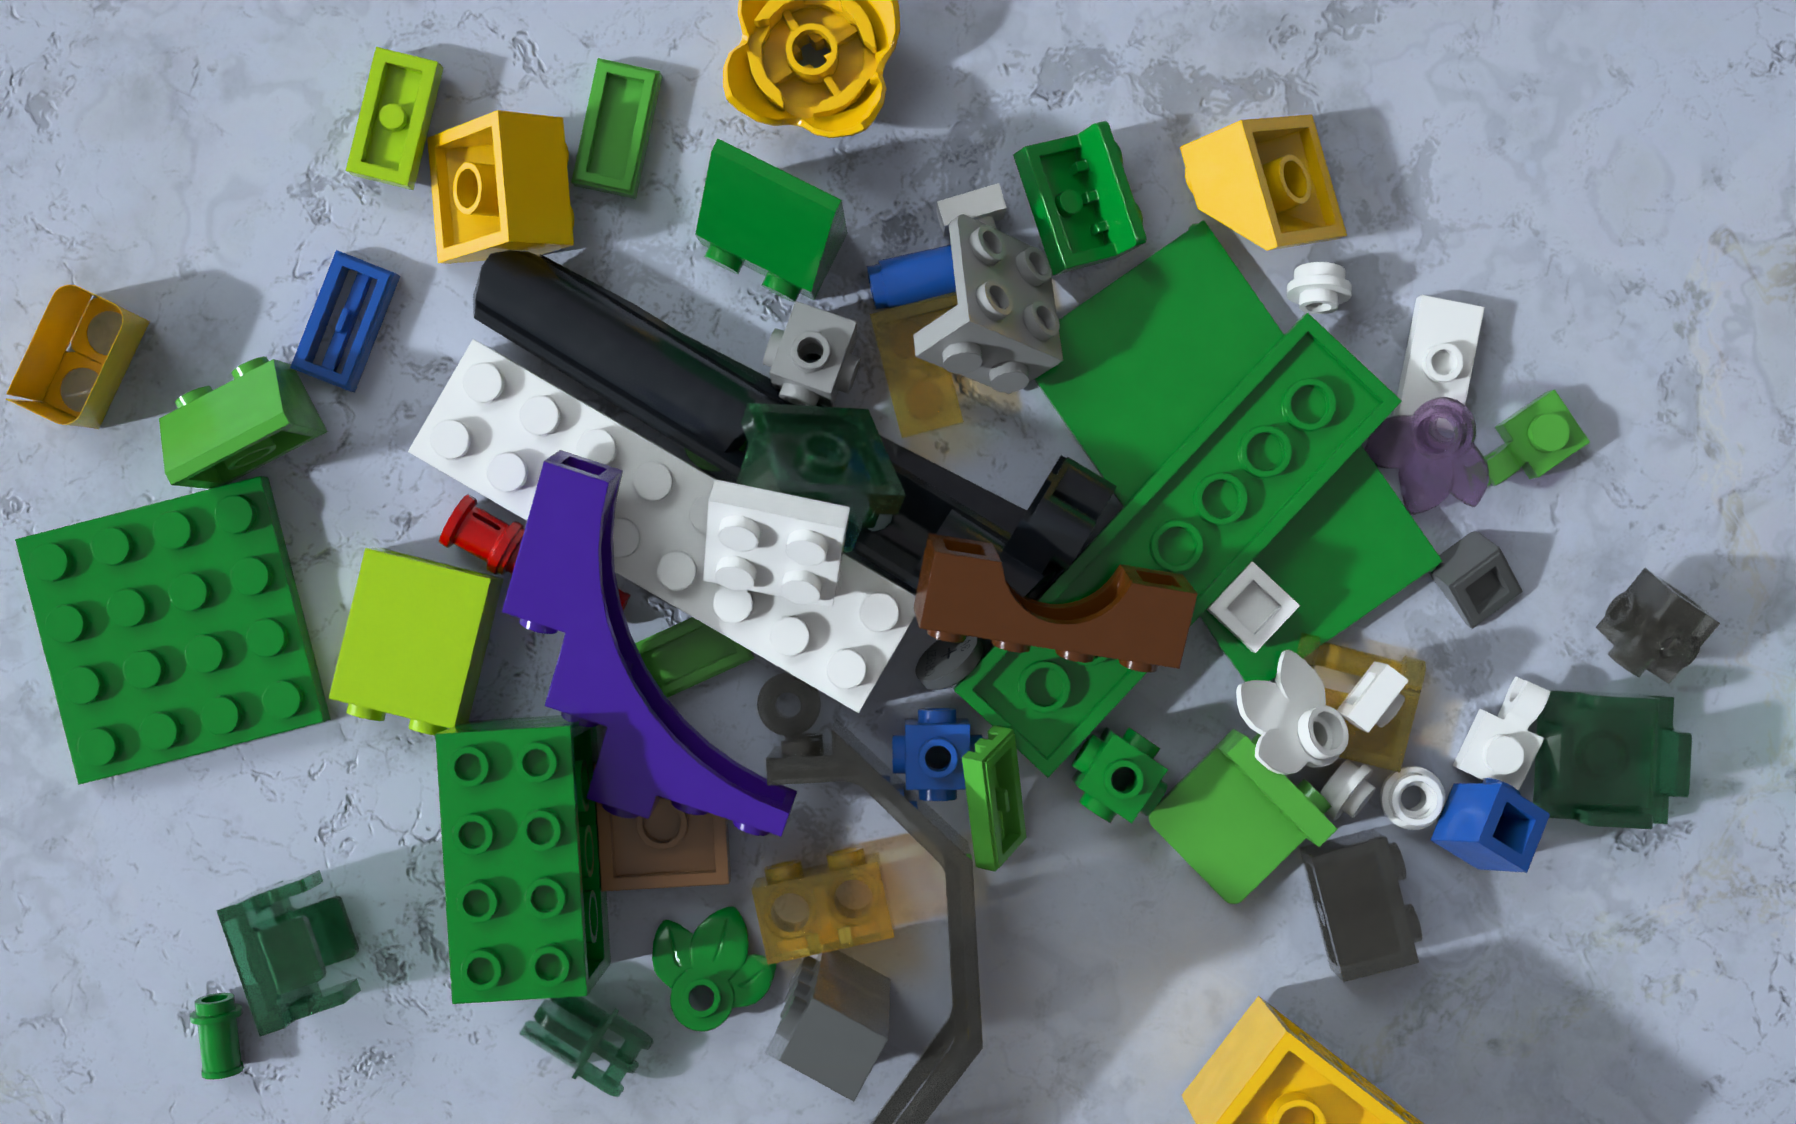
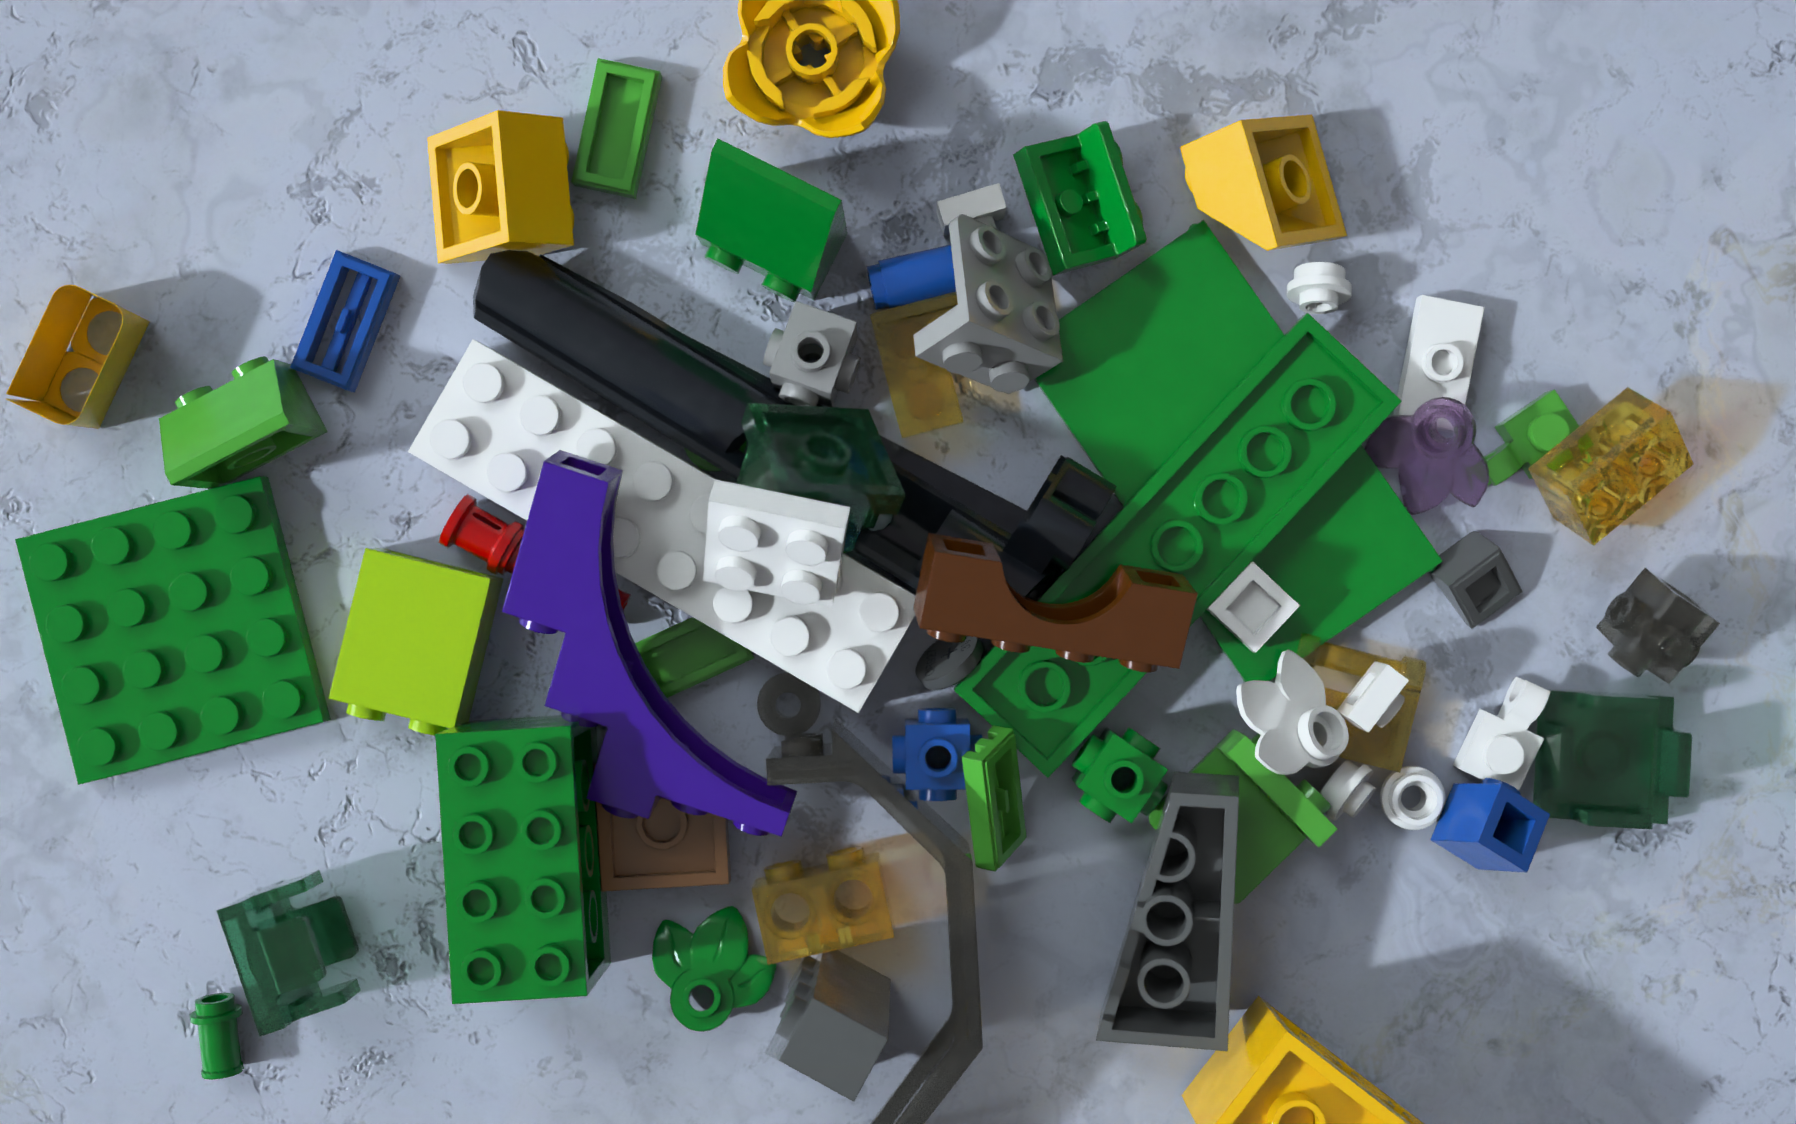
(394, 118): lime plate -> none
(574, 1030): clear green arm -> none
(1179, 938): none -> dark grey wedge
(1361, 904): clear smoke brick -> none
(1611, 465): none -> clear yellow brick

